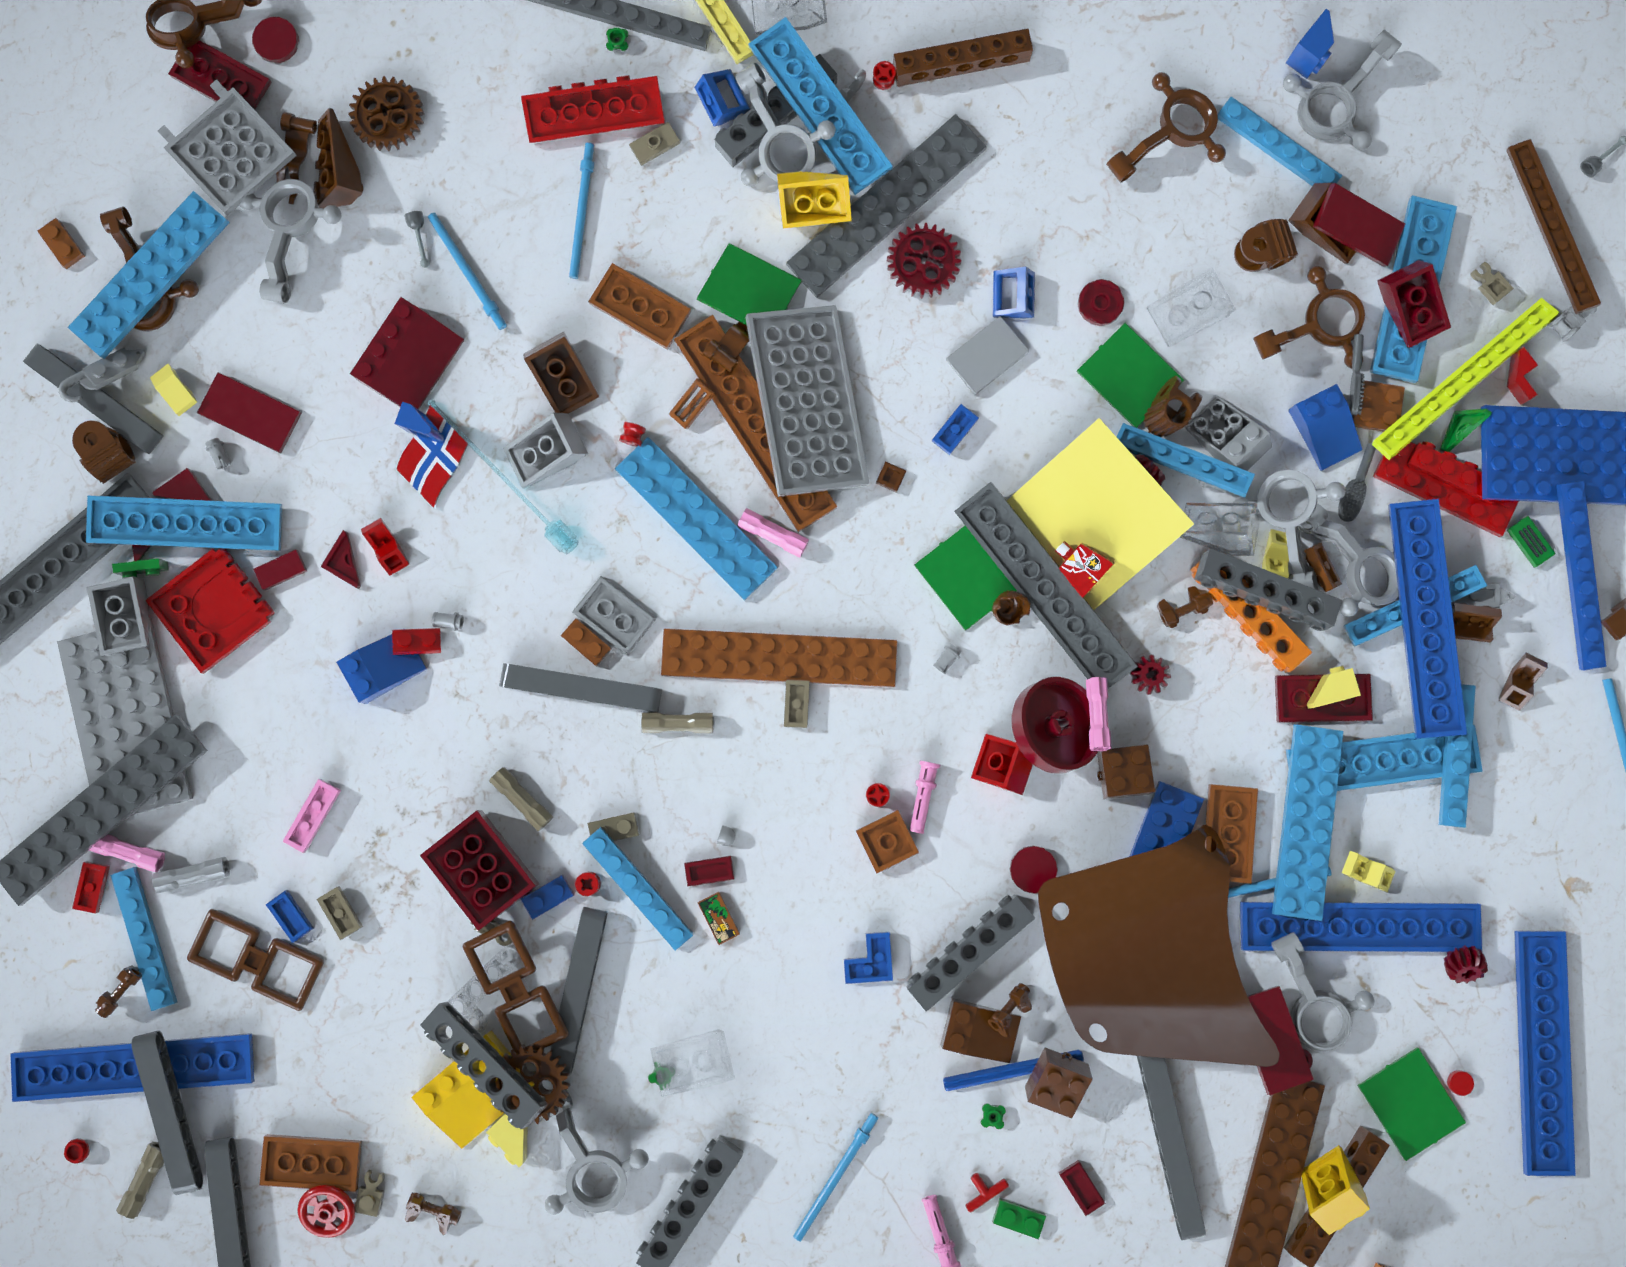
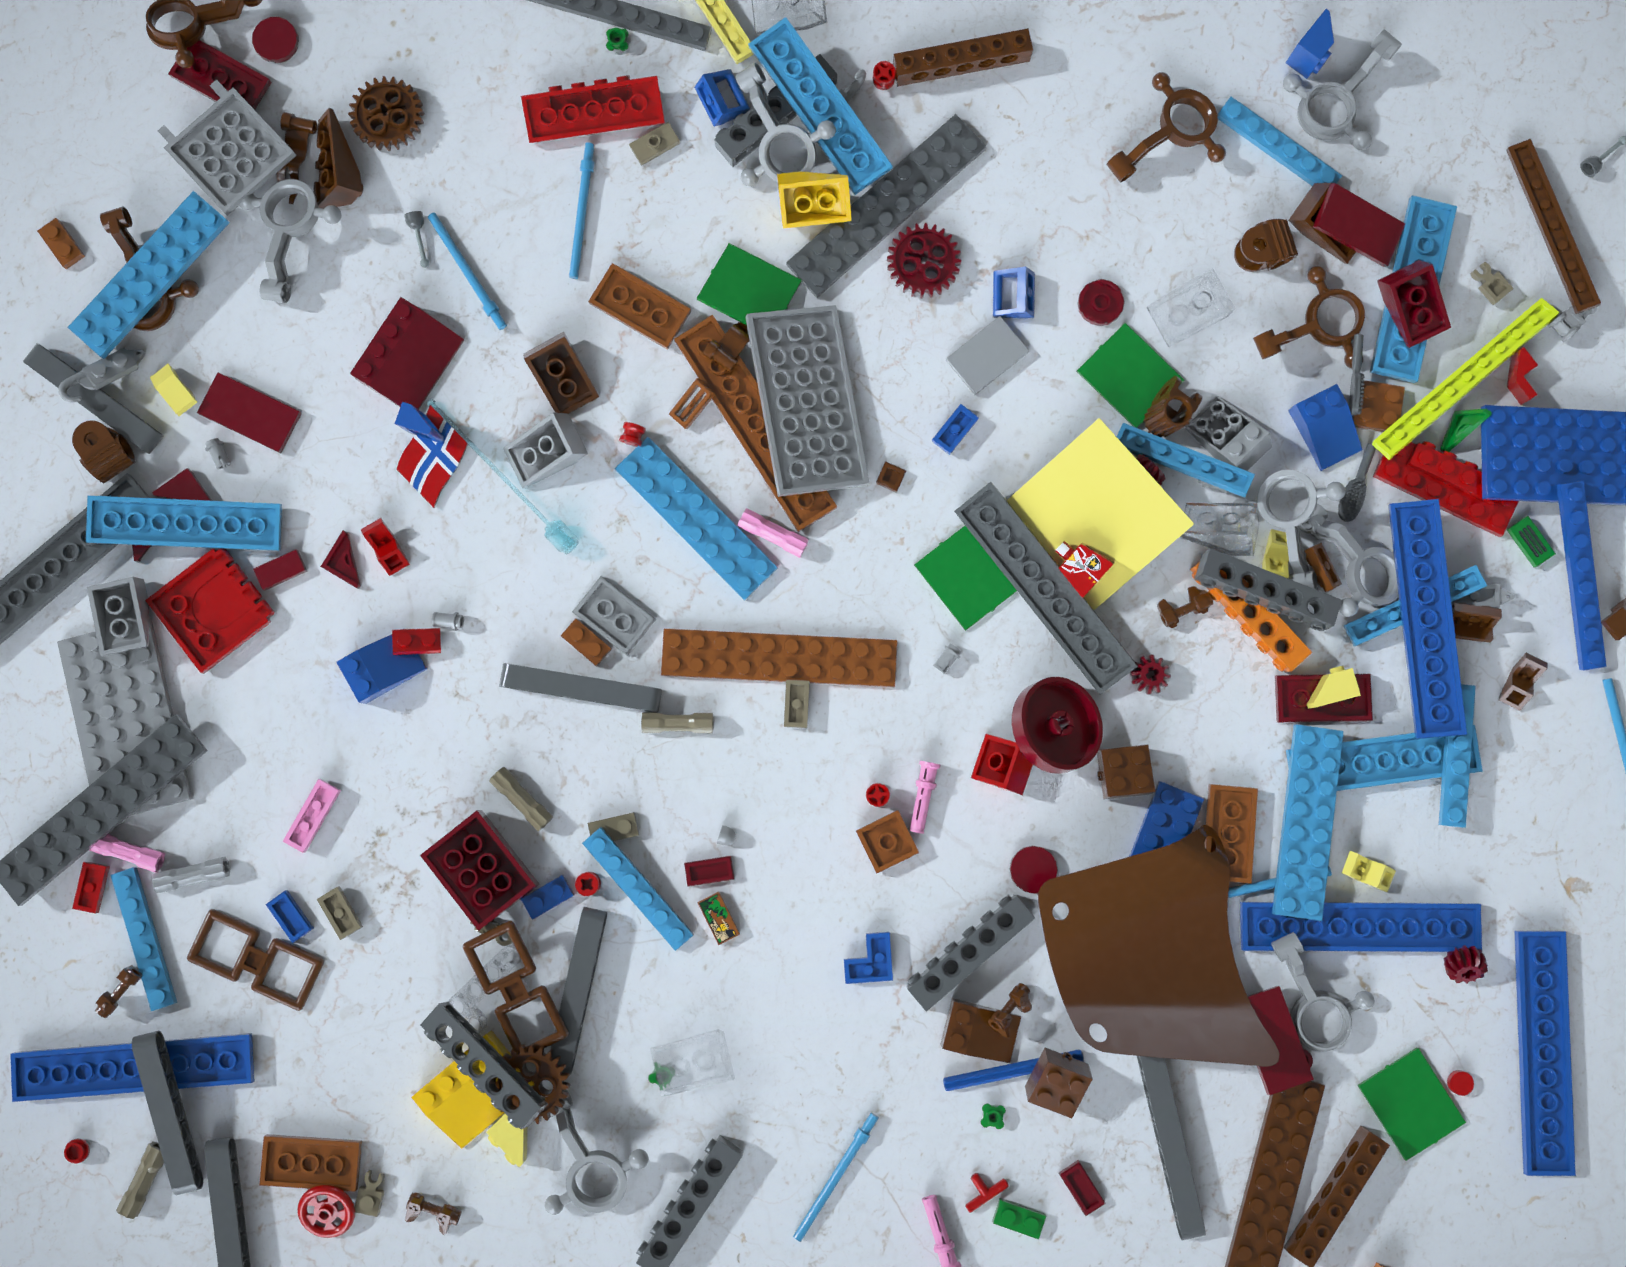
(150, 567): green plate -> none
(1010, 607): reddish brown hair -> none
(1097, 696): bright pink axle -> none
(1333, 1191): yellow slope -> none

